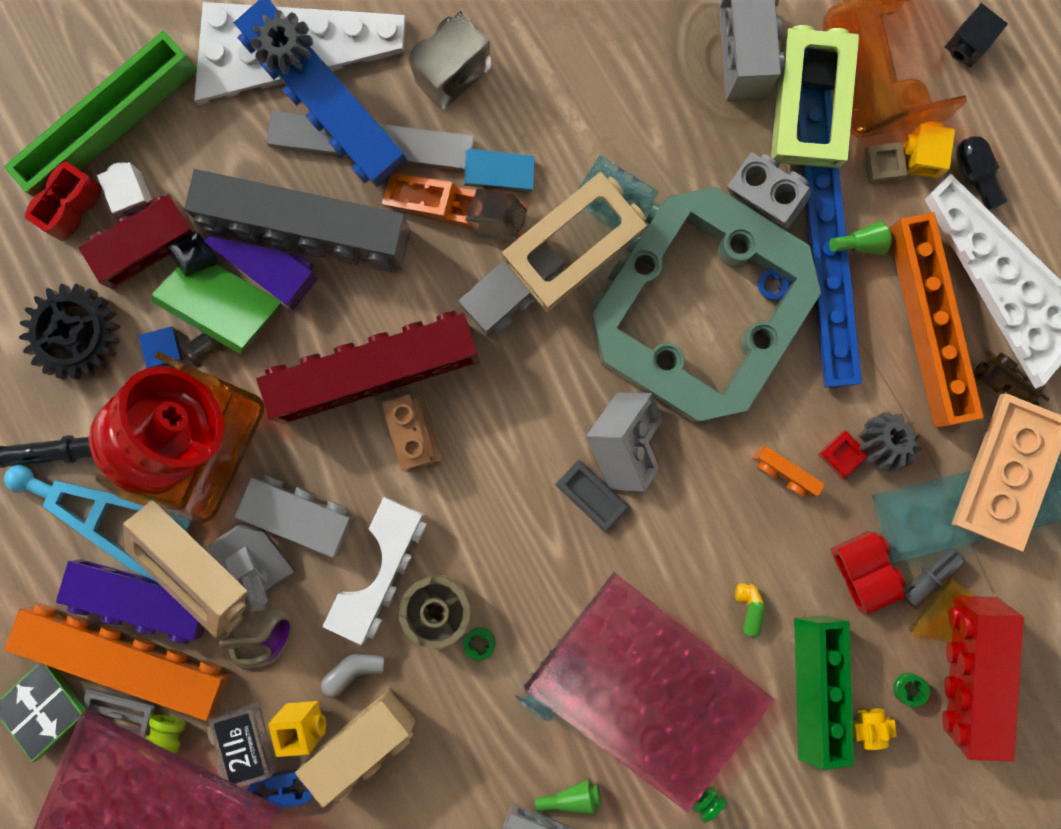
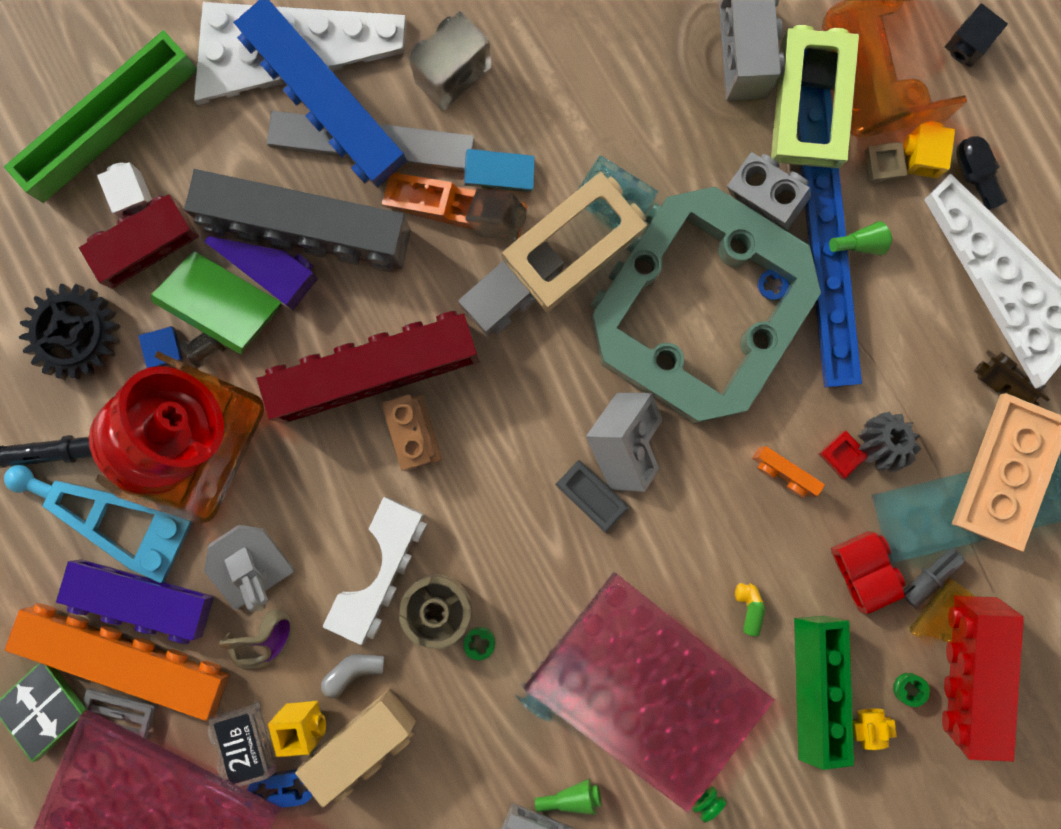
(63, 202): red brick -> none
(166, 731): lime wheel -> none
(185, 569): tan piece -> none
(191, 254): black tile -> none
(279, 29): dark grey gear -> none
(295, 515): light grey brick -> none
(934, 320): orange brick -> none

